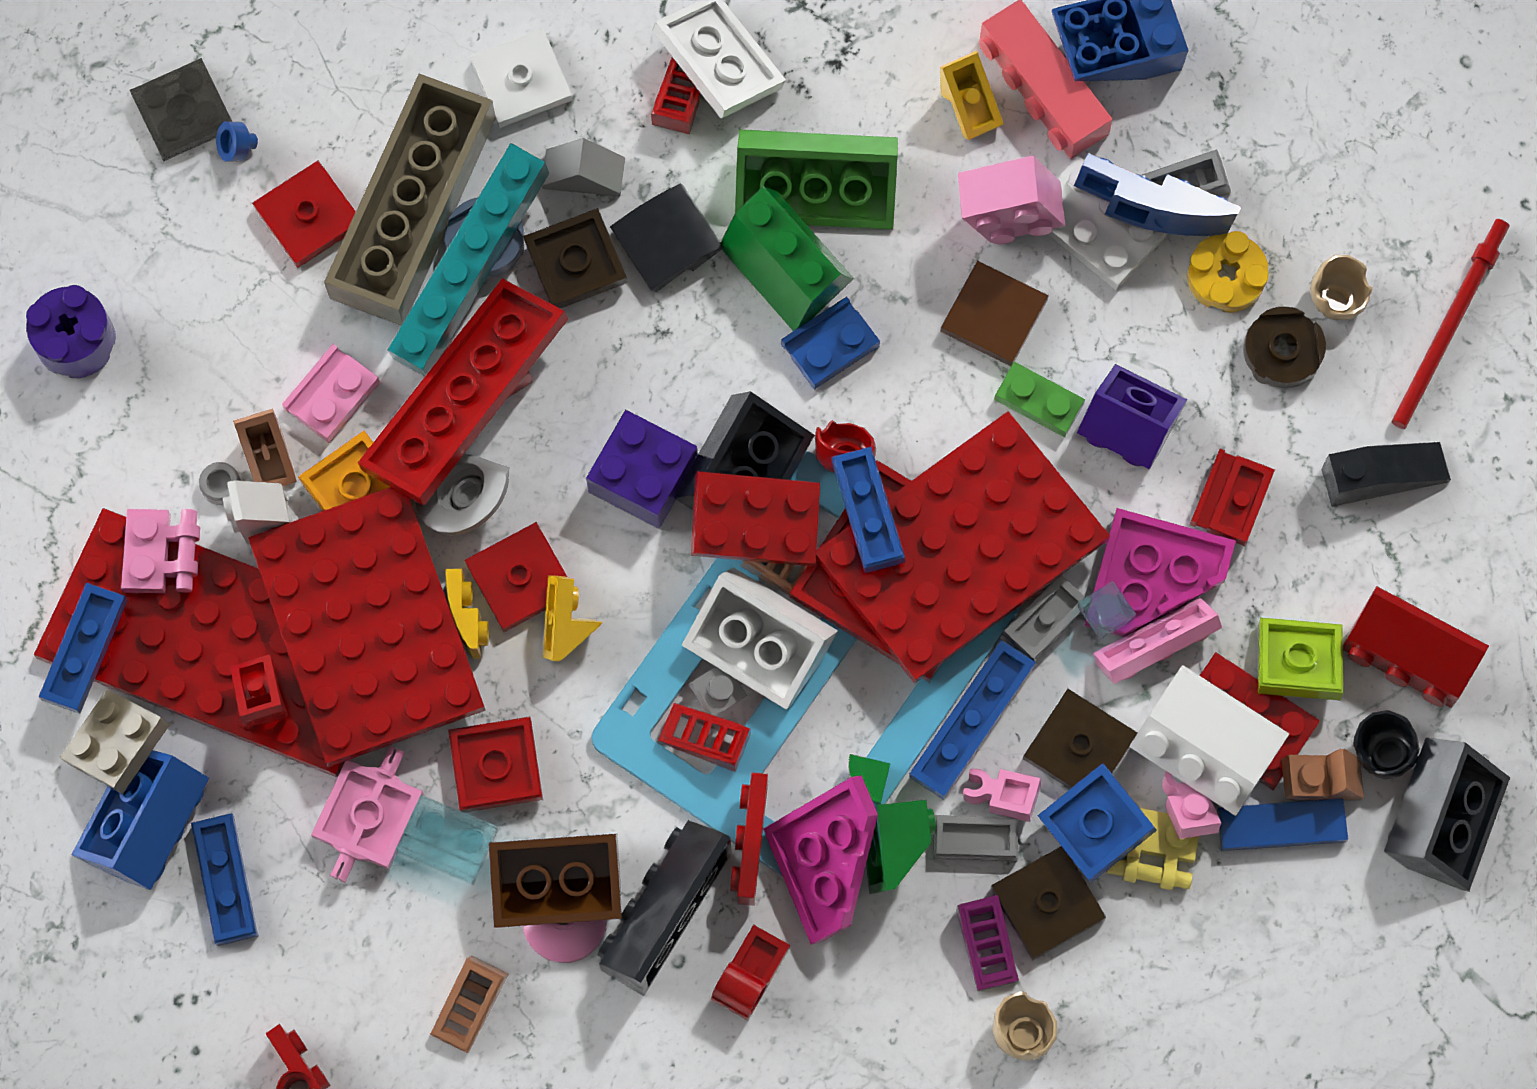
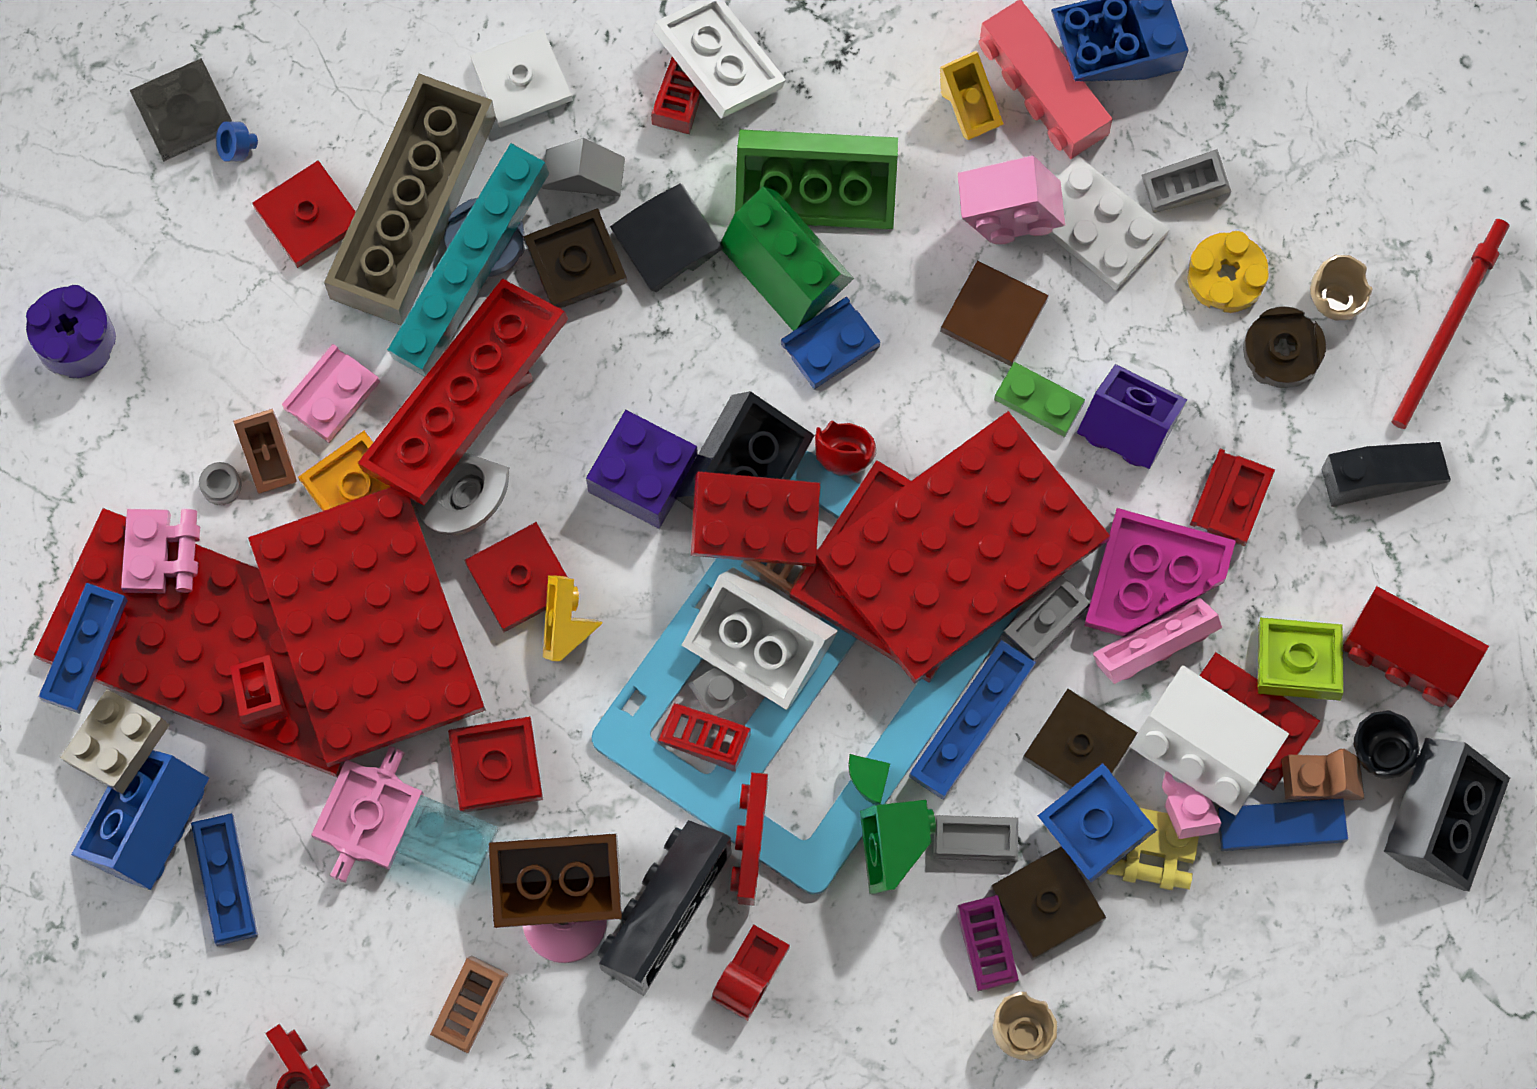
(256, 507): white slope -> none
(468, 620): yellow slope -> none
(825, 855): dark pink plate -> none
(868, 510): blue tile -> none
(1009, 794): bright pink plate -> none
(1106, 610): clear light blue plate -> none
(1169, 208): slope -> none

